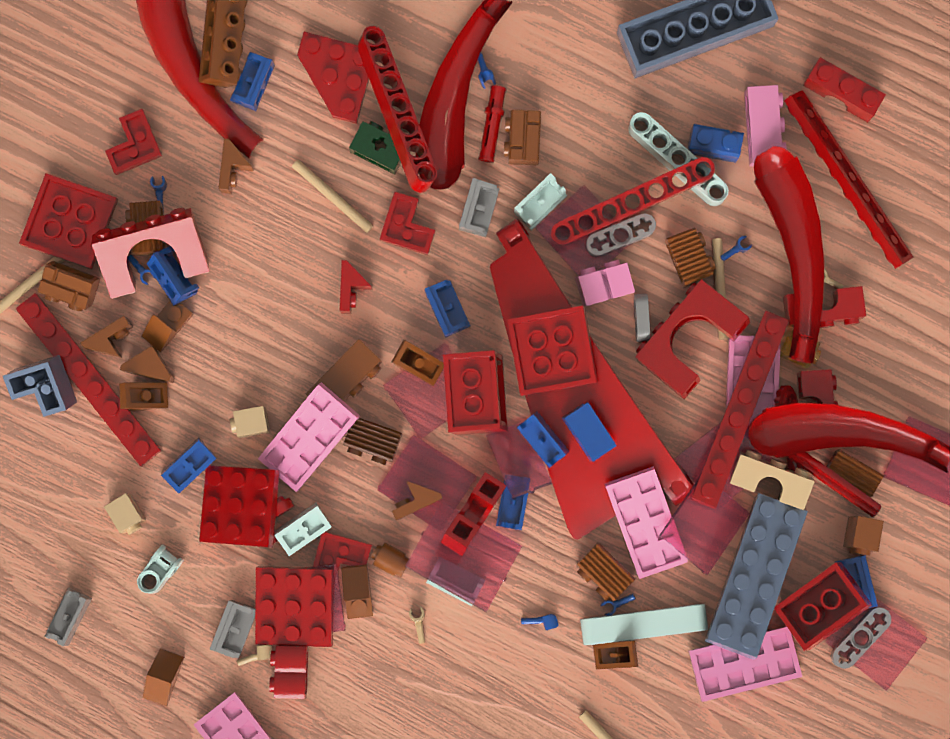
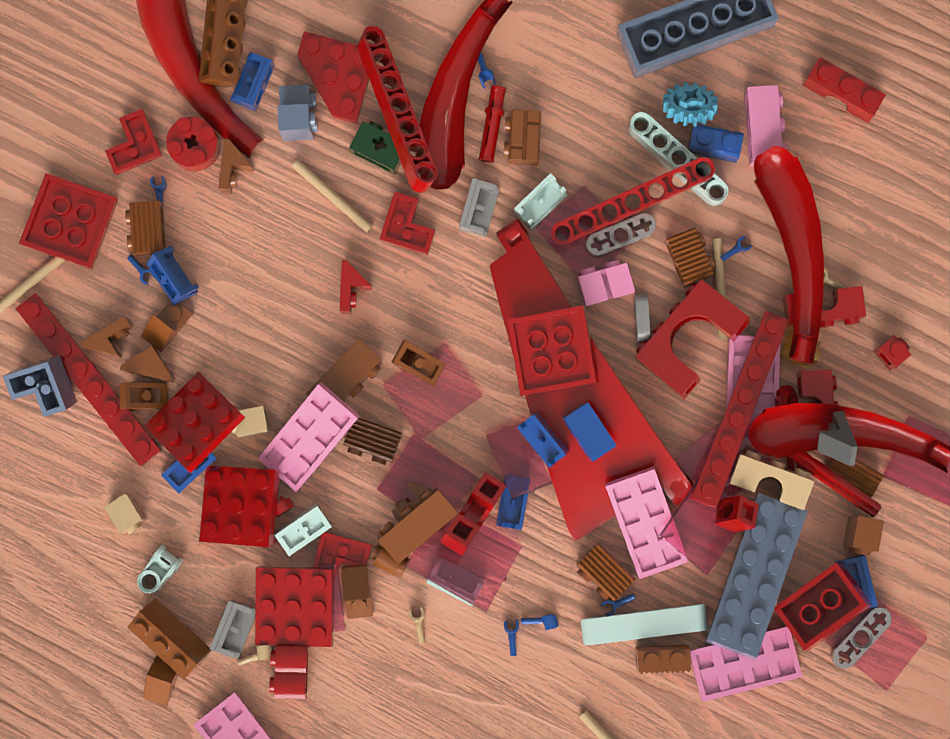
(68, 285): dark orange brick -> none
(68, 617): light grey hinge -> none
(169, 638): none -> dark orange brick
(176, 229): arch -> none
(187, 131): none -> red brick
(194, 422): none -> red plate
(295, 113): none -> sand blue brick
(416, 524): none -> dark orange brick
(447, 308): blue hinge -> none
(475, 392): red container -> none
(512, 637): none -> blue hand
(615, 655): dark orange slope -> none
(663, 659): none -> dark orange brick
(690, 104): none -> medium azure gear
(736, 513): none -> red brick
(838, 440): none -> dark grey slope
(848, 178): red plate -> none
(893, 352): none -> red brick

